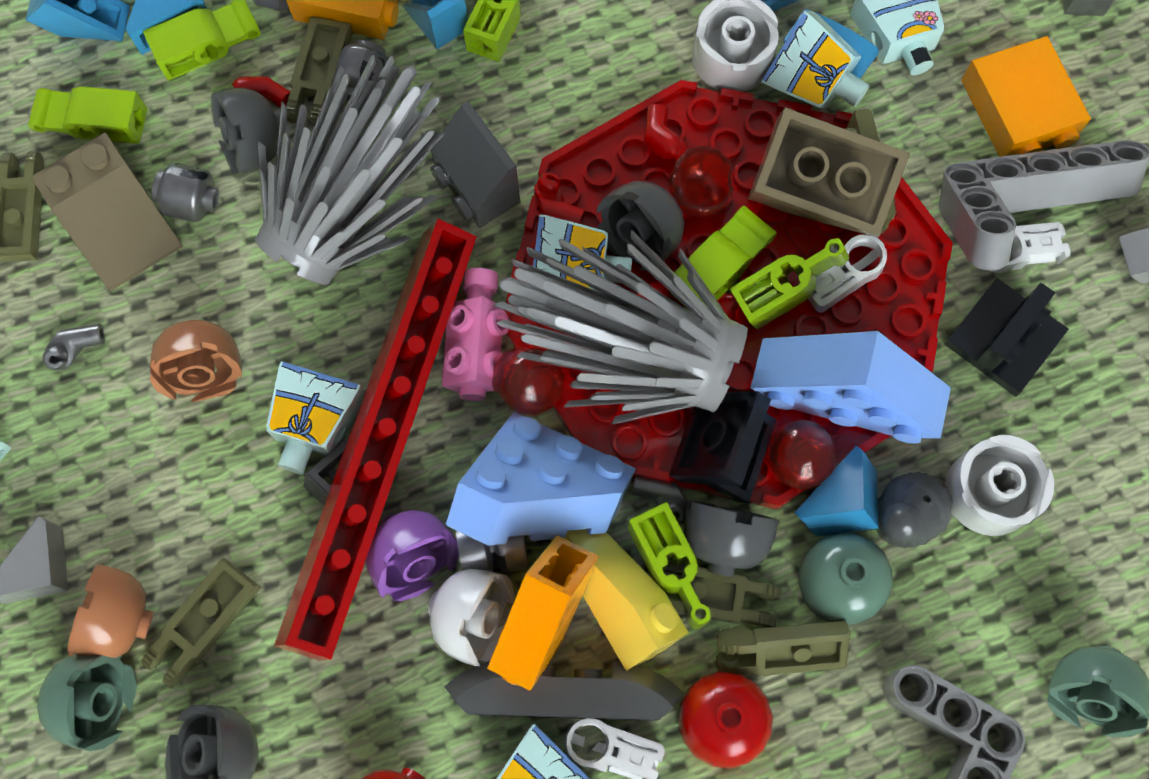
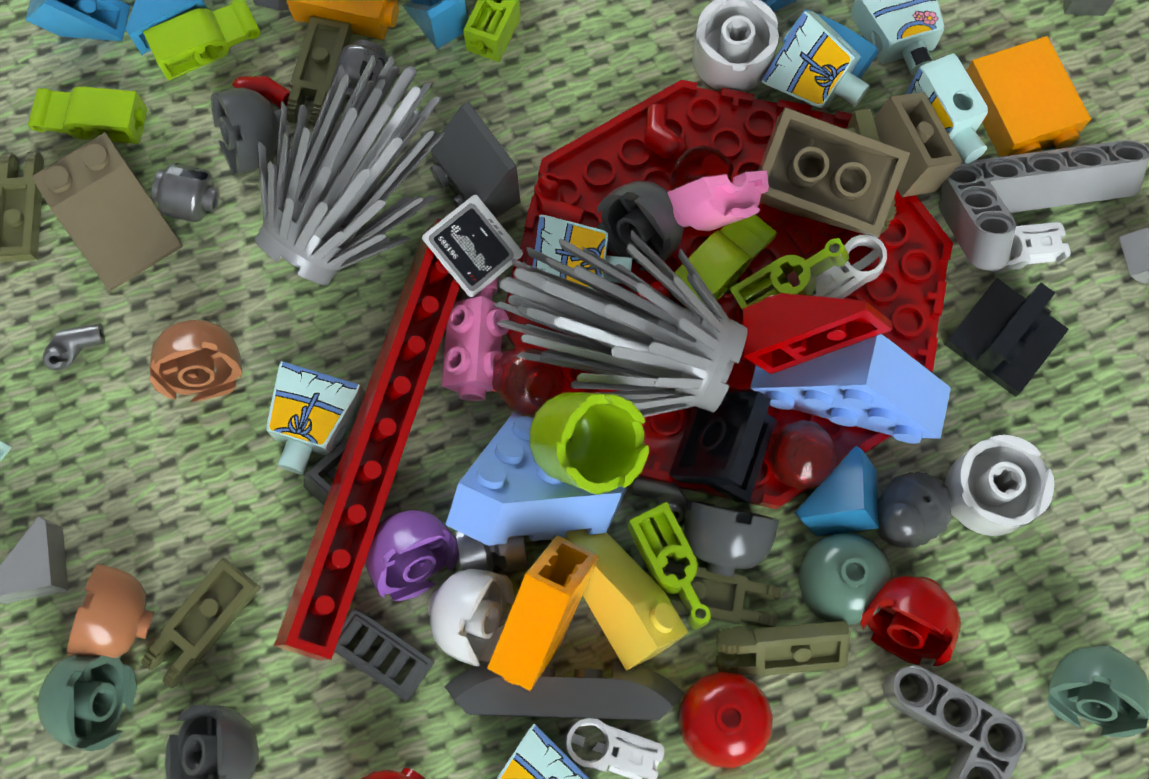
(413, 679): none -> dark grey slope
(472, 245): none -> sticker
(589, 440): none -> lime cylinder
(717, 201): none -> bright pink cylinder
(802, 327): none -> red slope
(914, 127): none -> dark tan brick
(914, 620): none -> red cylinder
(955, 102): none -> light aqua torso

